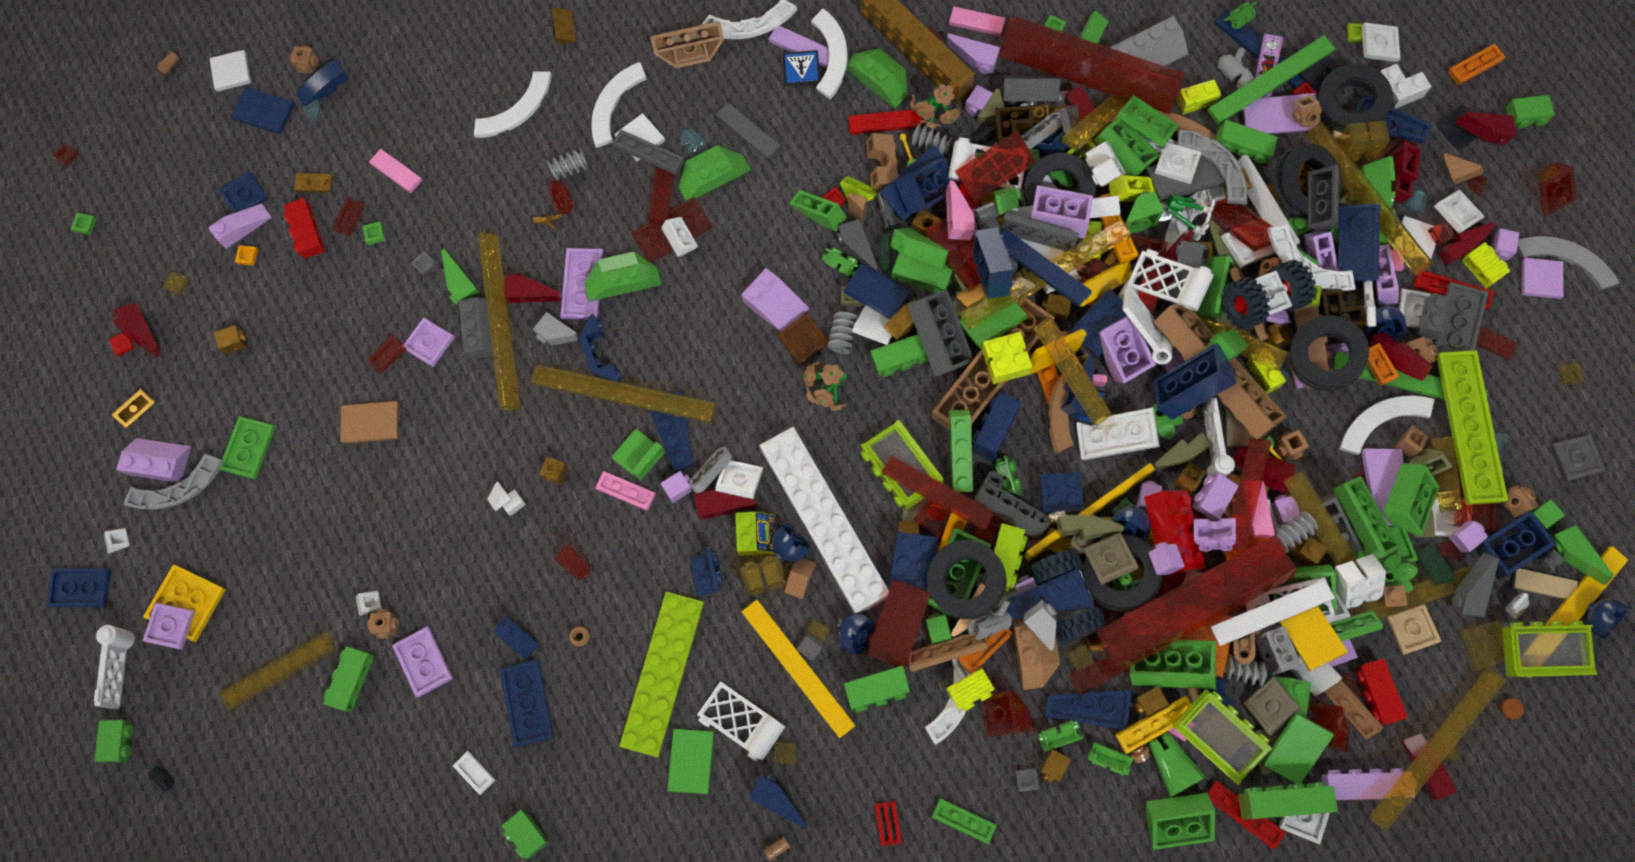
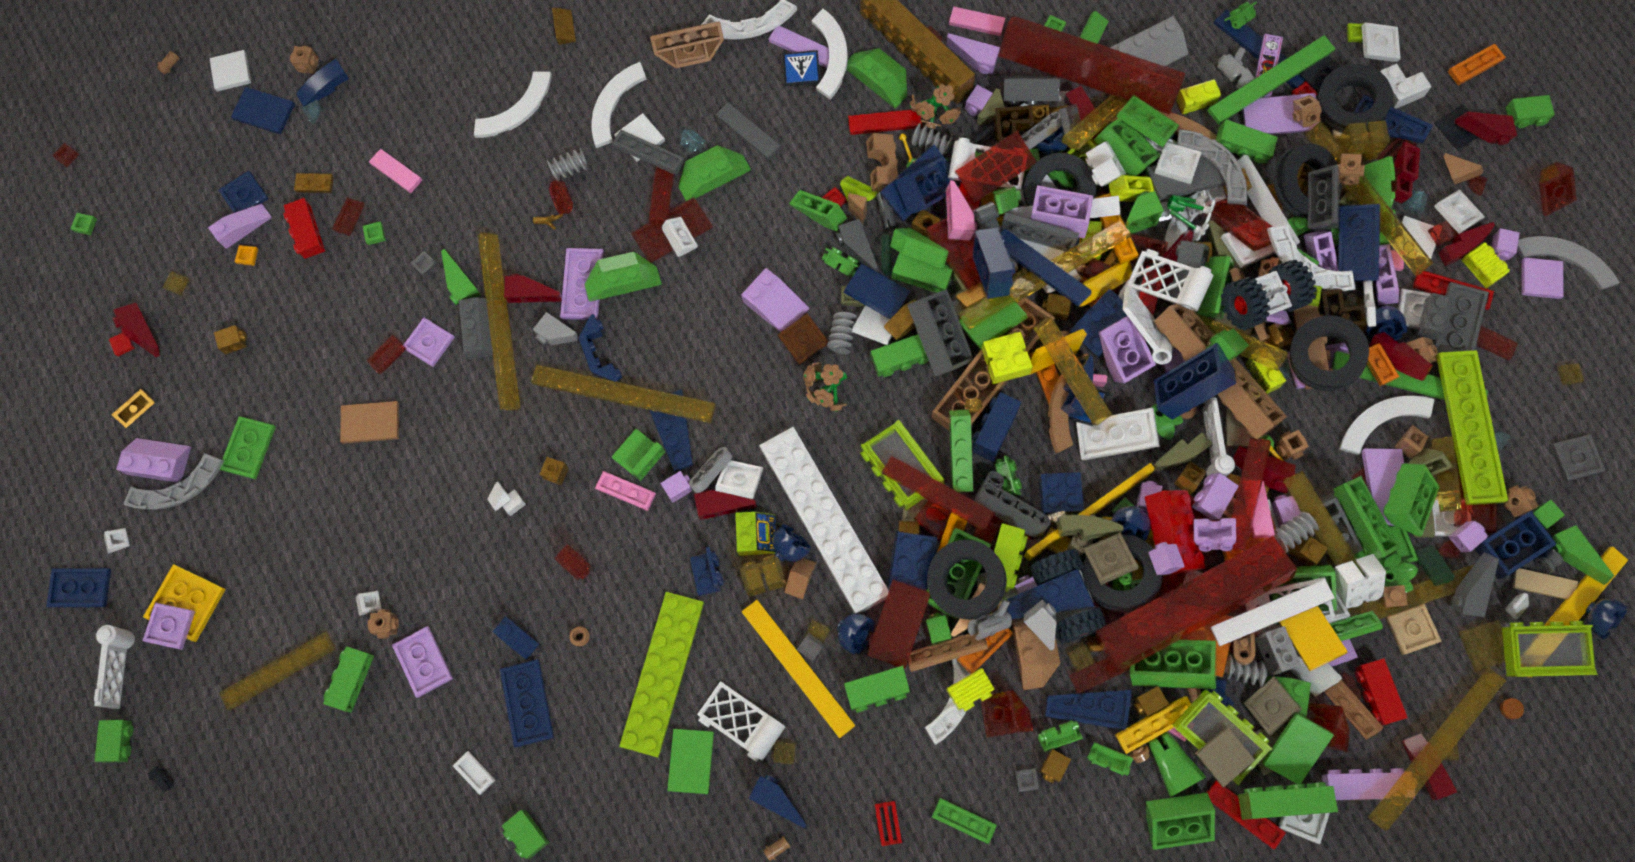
(973, 405): none -> clear yellow plate
(1225, 756): none -> dark tan tile
(1350, 168): none -> medium nougat brick

